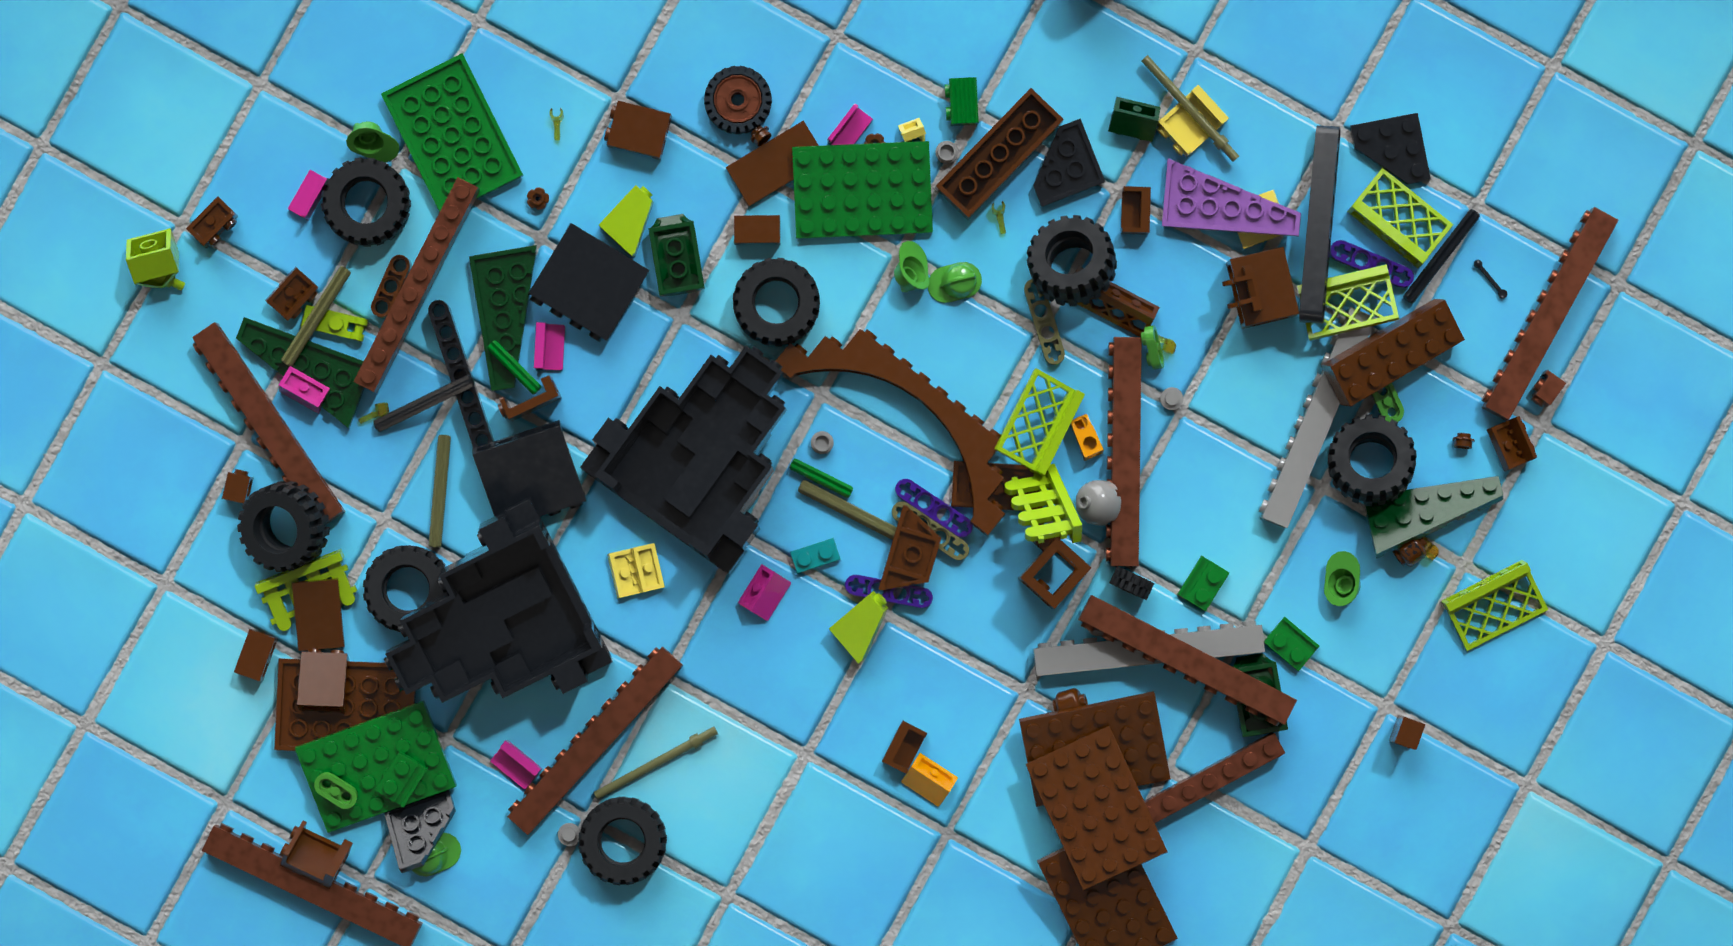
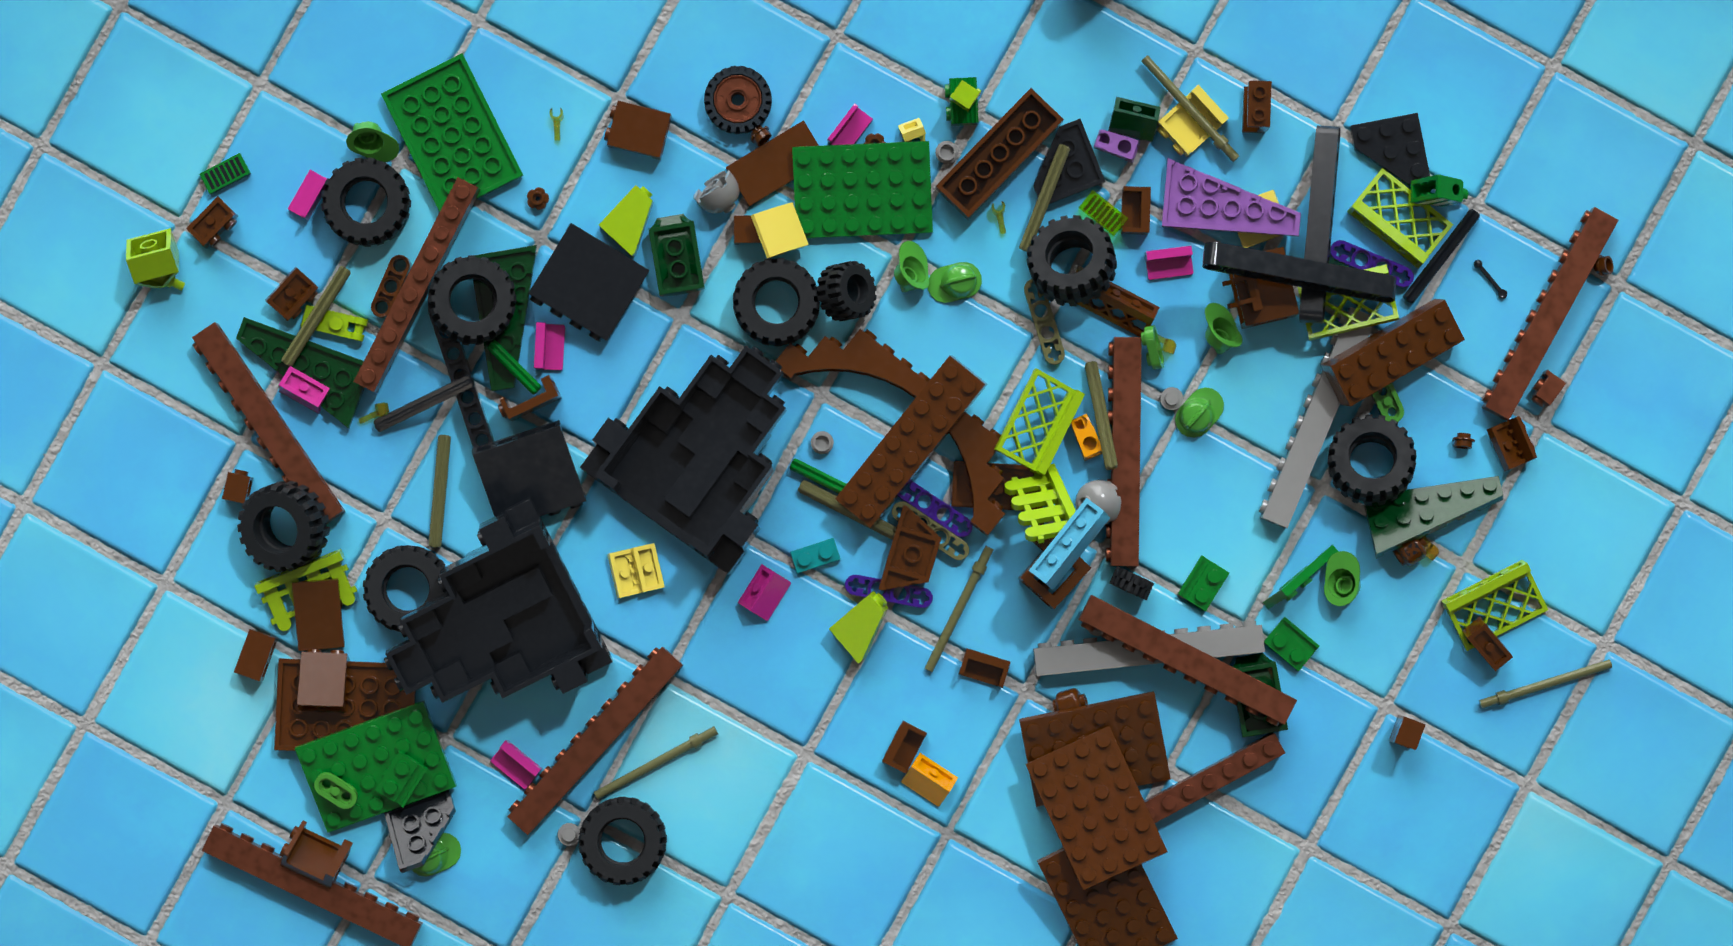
(225, 173): none -> green tile
(486, 272): none -> black tyre
(719, 193): none -> light grey cylinder
(779, 230): none -> light yellow slope
(846, 291): none -> black tyre
(911, 441): none -> reddish brown brick
(965, 96): none -> lime panel
(978, 569): none -> olive bar
(984, 667): none -> reddish brown panel
(1045, 196): none -> olive axle
(1069, 543): none -> medium azure panel
(1101, 415): none -> olive axle
(1103, 213): none -> clear neon green tile
(1117, 145): none -> medium lavender leg
(1169, 262): none -> dark pink panel
(1199, 412): none -> bright green piece
(1221, 328): none -> bright green piece
(1256, 107): none -> reddish brown panel
(1299, 272): none -> black beam
(1301, 579): none -> green wing
(1448, 191): none -> green torso
(1487, 643): none -> reddish brown panel
(1503, 697): none -> olive bar
(1603, 265): none -> reddish brown plate

